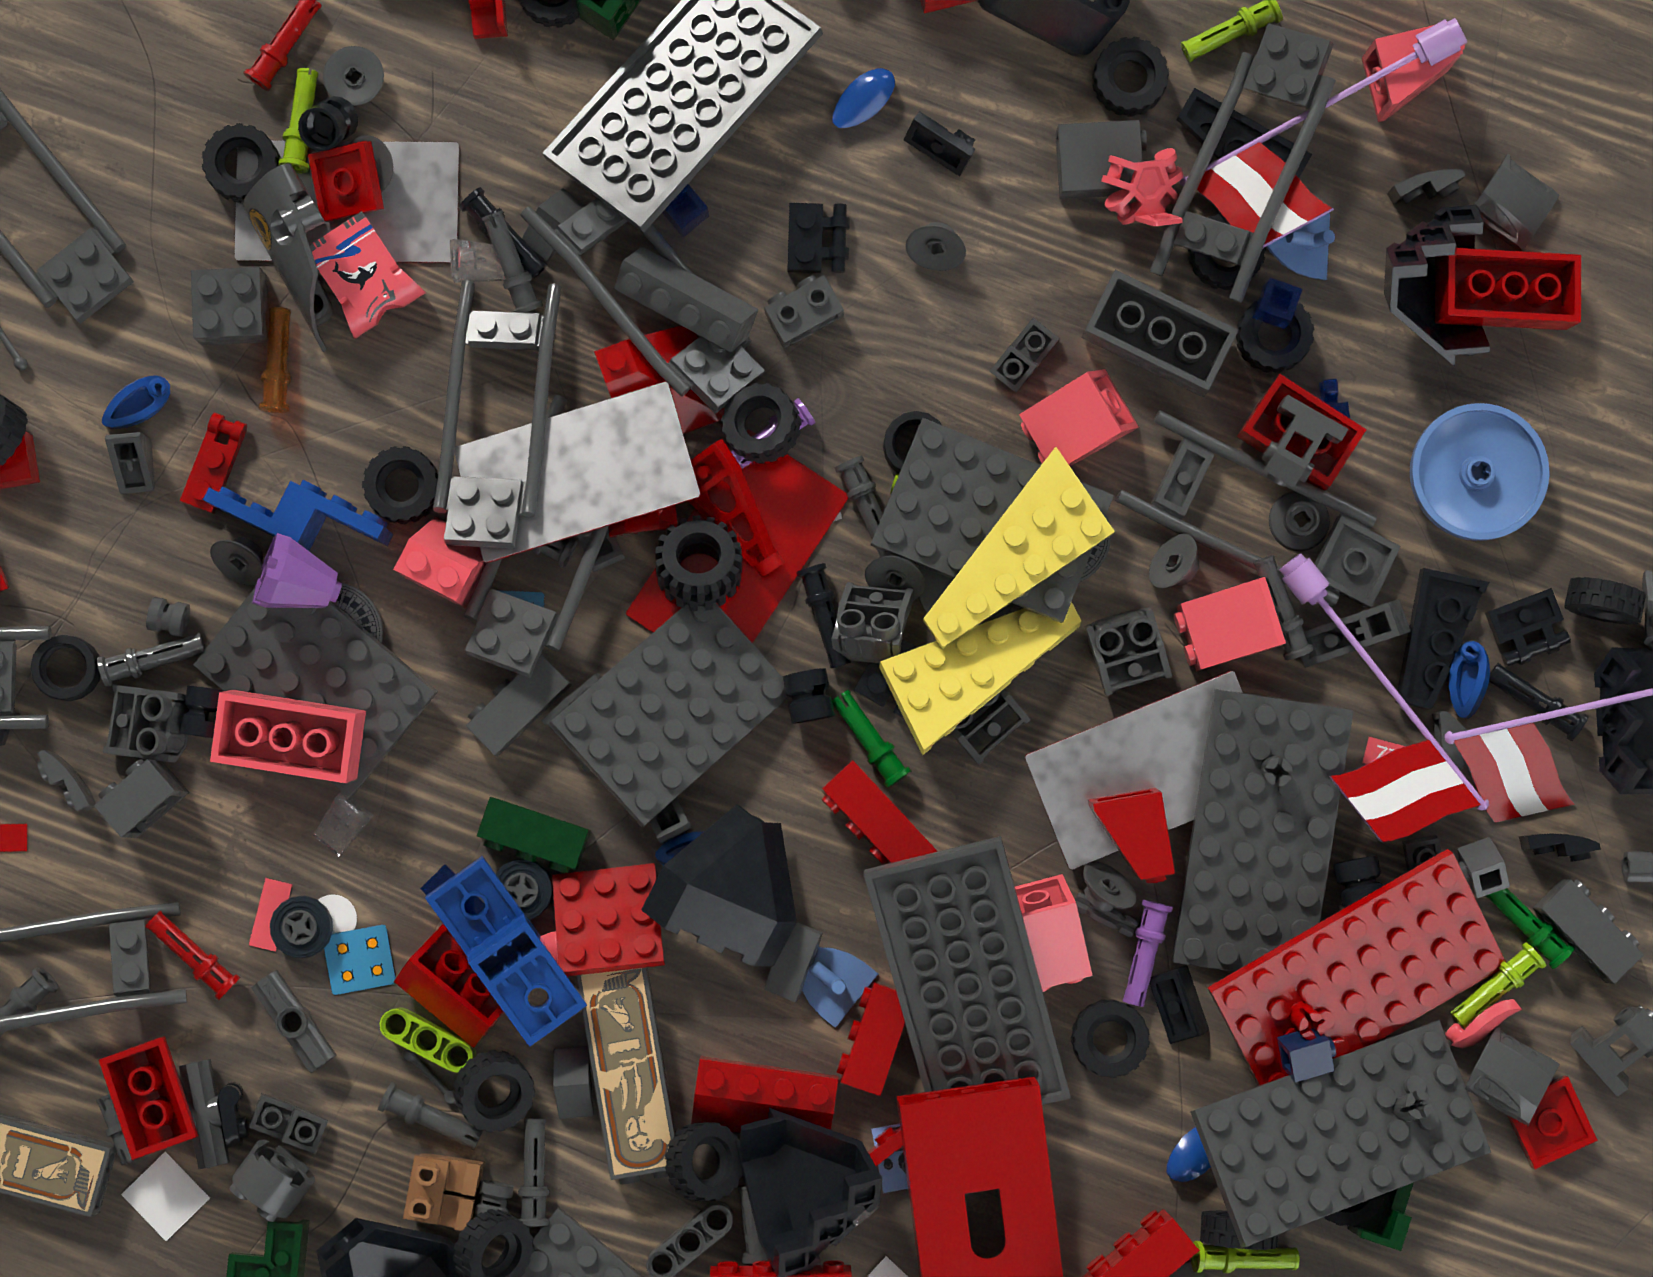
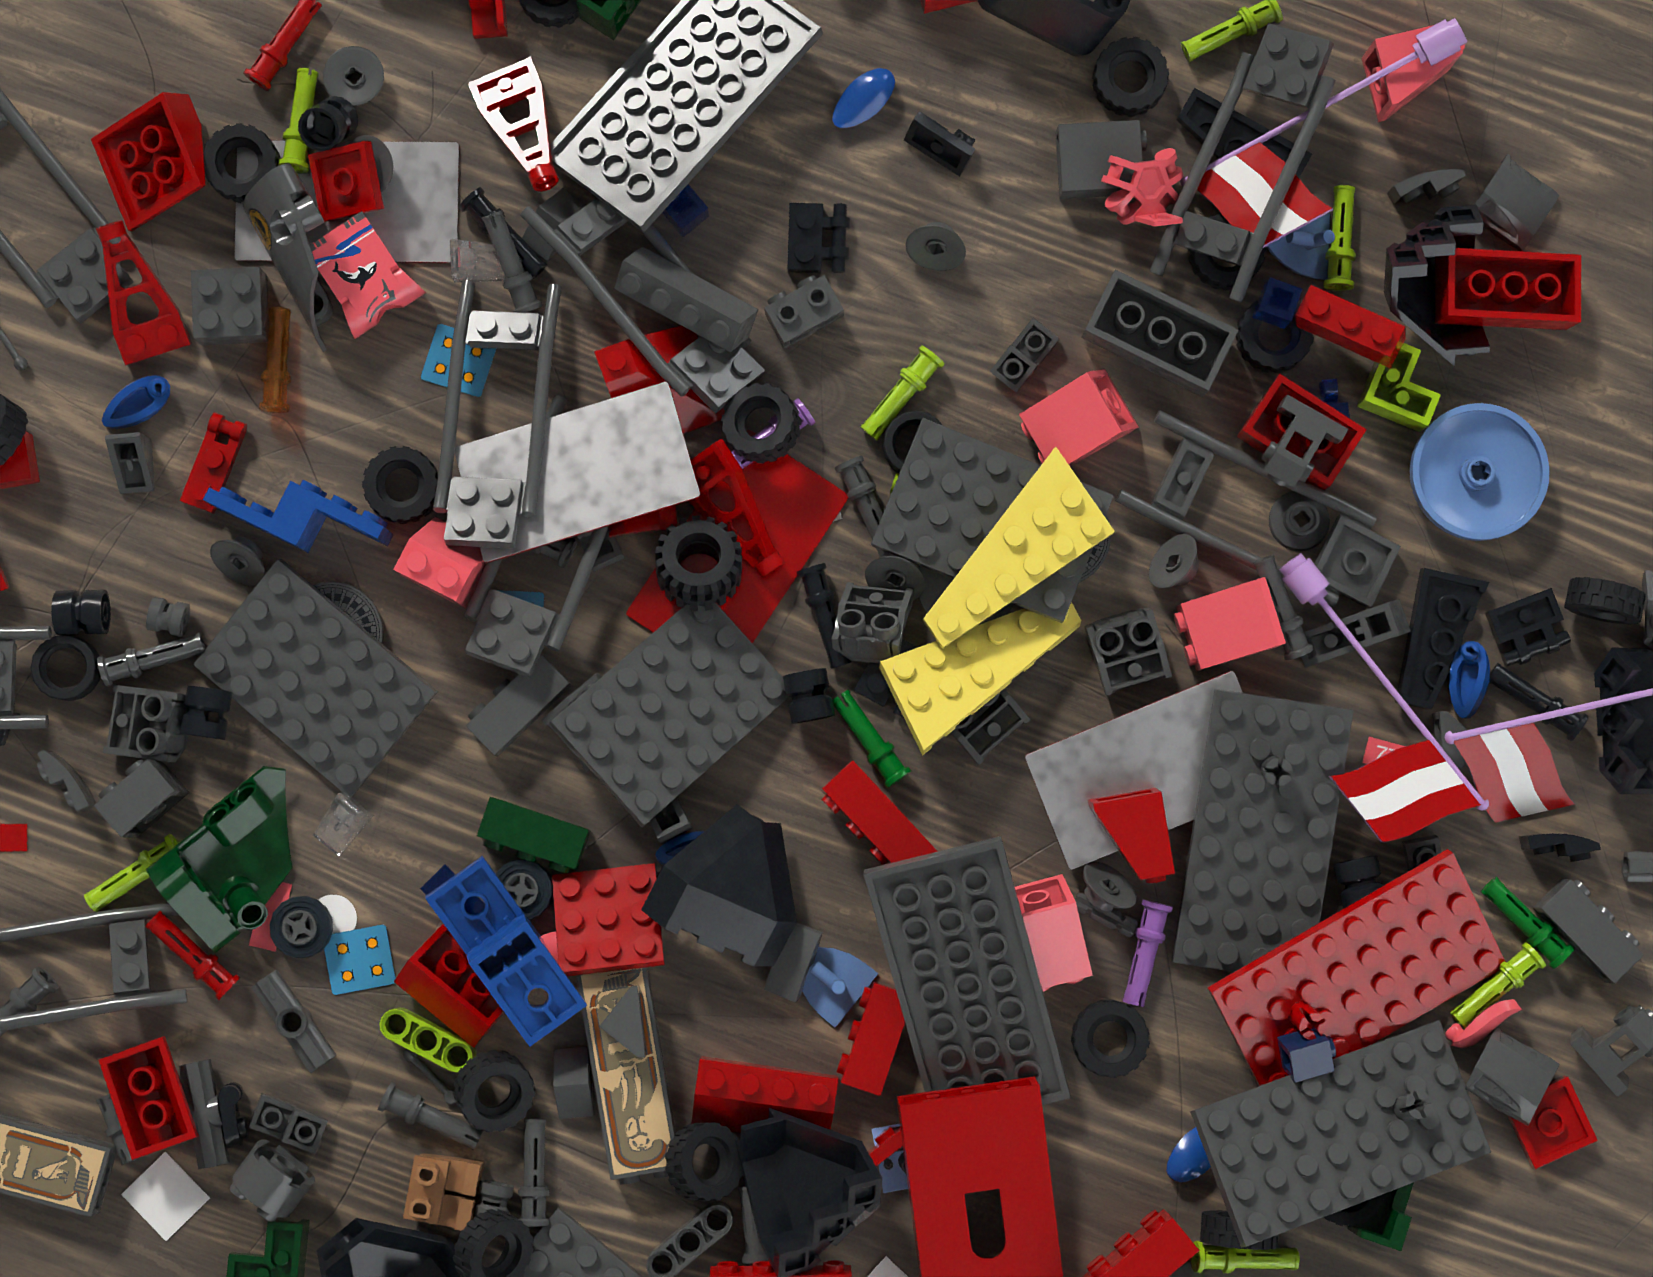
(77, 612): none -> black wheel
(128, 877): none -> lime pin
(149, 337): none -> red plate
(153, 157): none -> red slope
(230, 861): none -> dark green panel
(288, 736): coral brick -> none
(294, 578): medium lavender cone -> none
(475, 368): none -> dark azure sticker
(509, 87): none -> plate
(626, 1022): none -> dark grey slope
(912, 380): none -> lime pin
(1178, 1004): black slope -> none
(1341, 255): none -> lime pin
(1350, 326): none -> red brick
(1394, 397): none -> lime brick
(1483, 867): dark grey brick -> none

